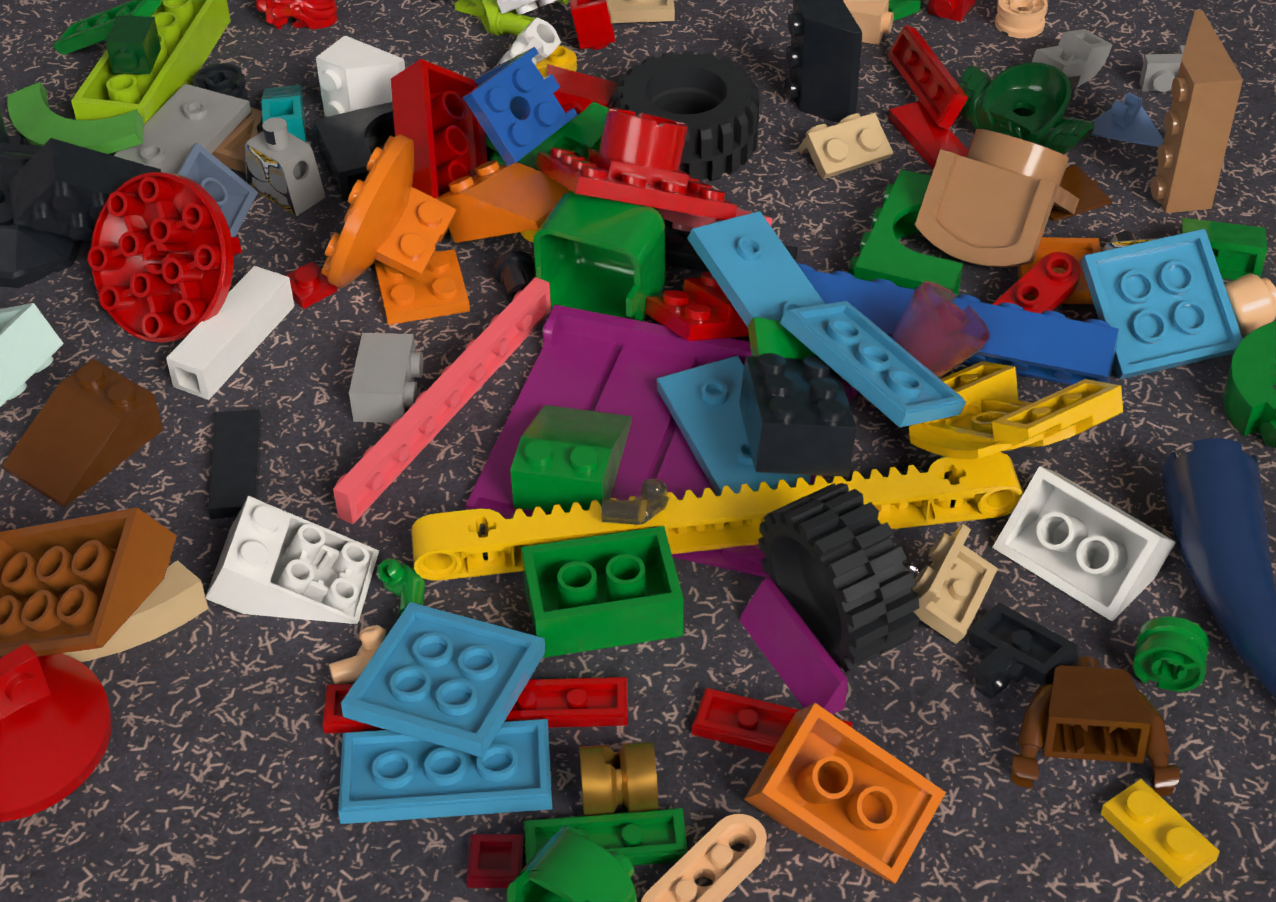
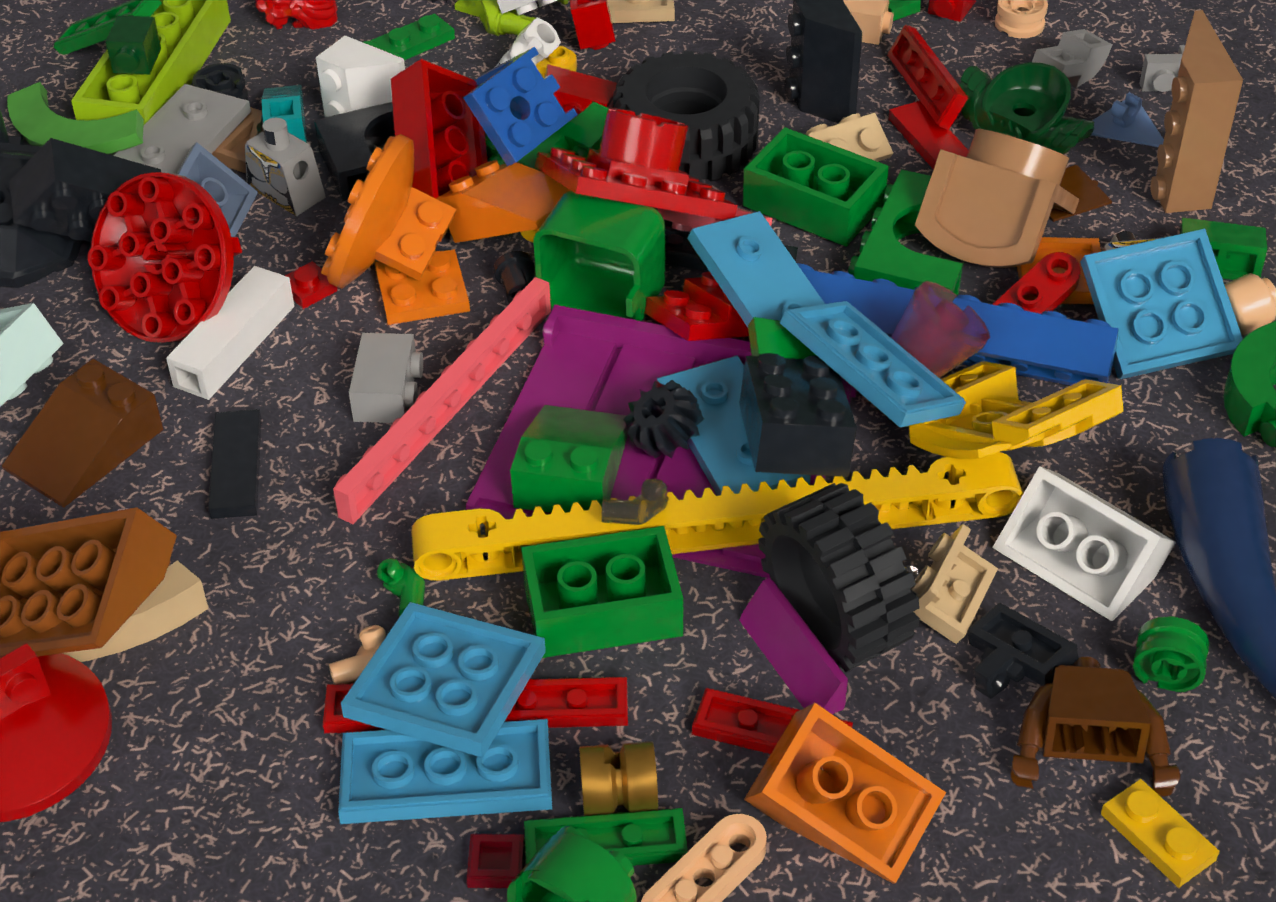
(290, 568): white slope -> none
(415, 37): none -> green plate
(663, 419): none -> black gear
(815, 186): none -> green brick

